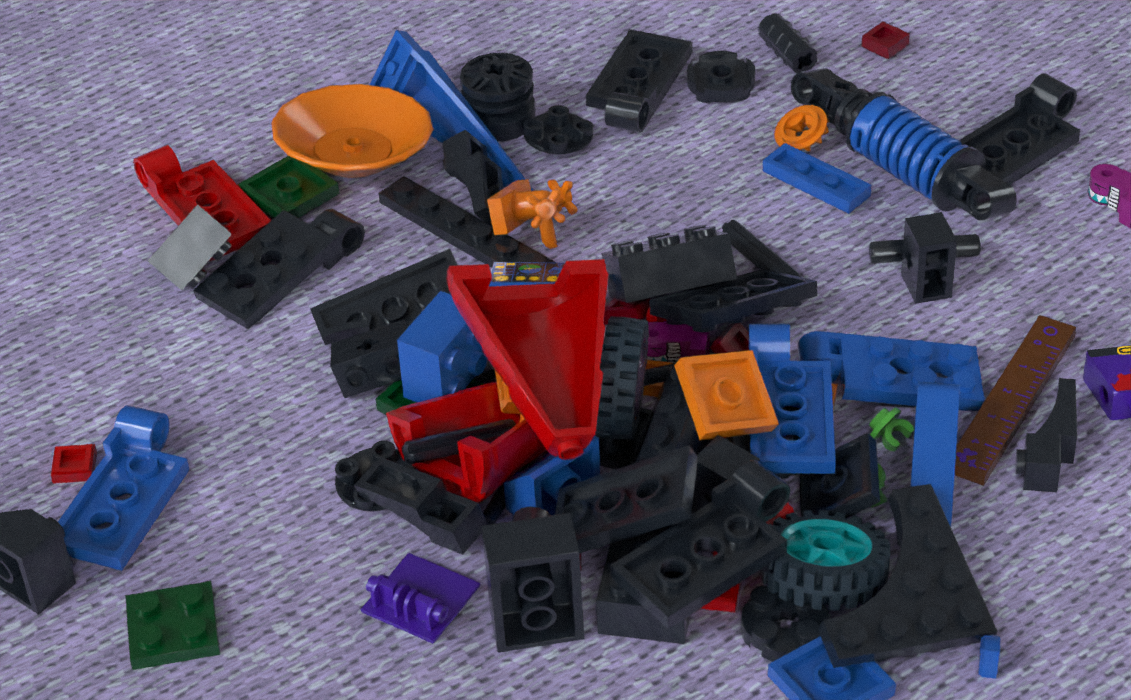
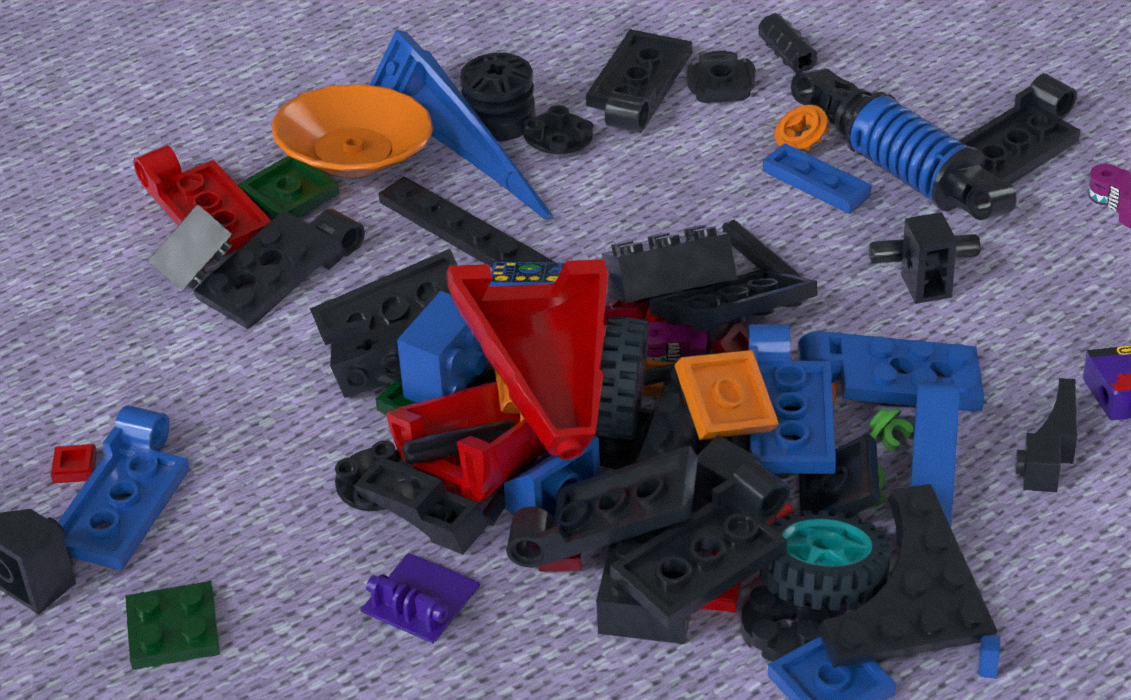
(469, 163): black slope -> none
(518, 204): orange piece -> none
(534, 582): black brick -> none
(885, 40): dark red plate -> none
(1011, 399): reddish brown tile -> none

